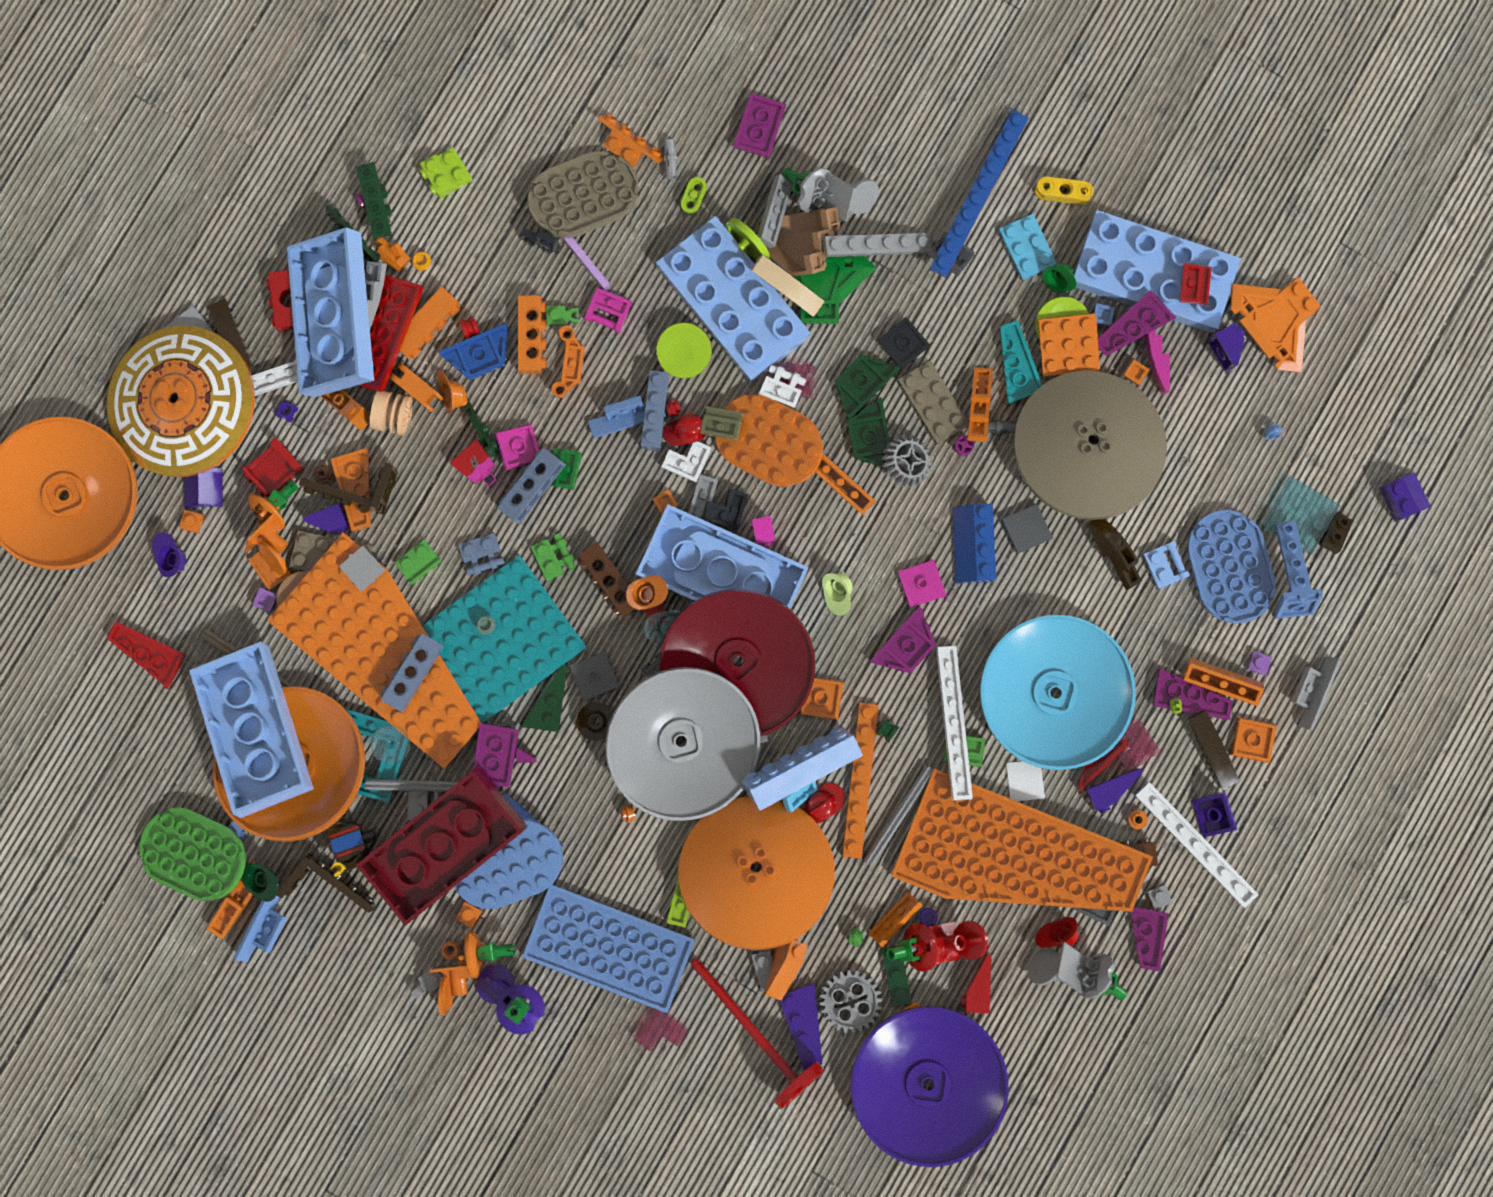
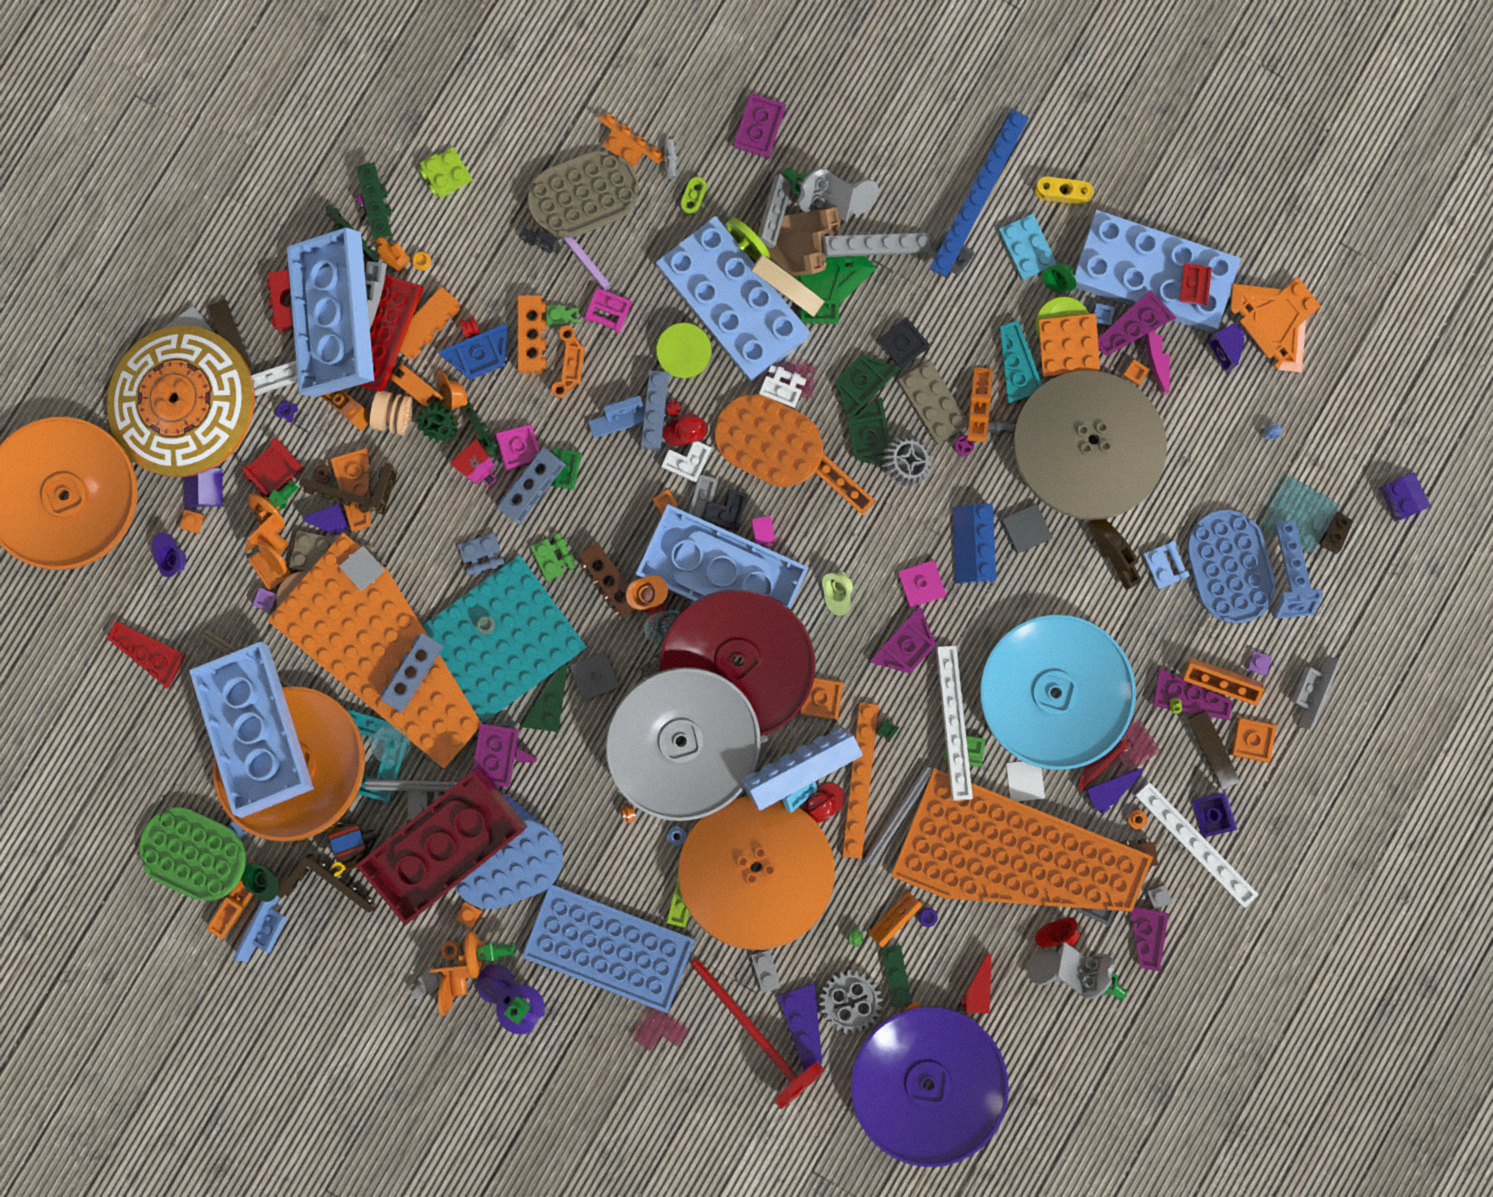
(418, 562): bright green plate -> none
(437, 422): none -> dark green gear
(585, 721): dark brown dish -> none
(681, 831): none -> medium blue plate
(721, 423): olive plate -> none
(784, 969): orange slope -> none
(939, 944): red piece -> none

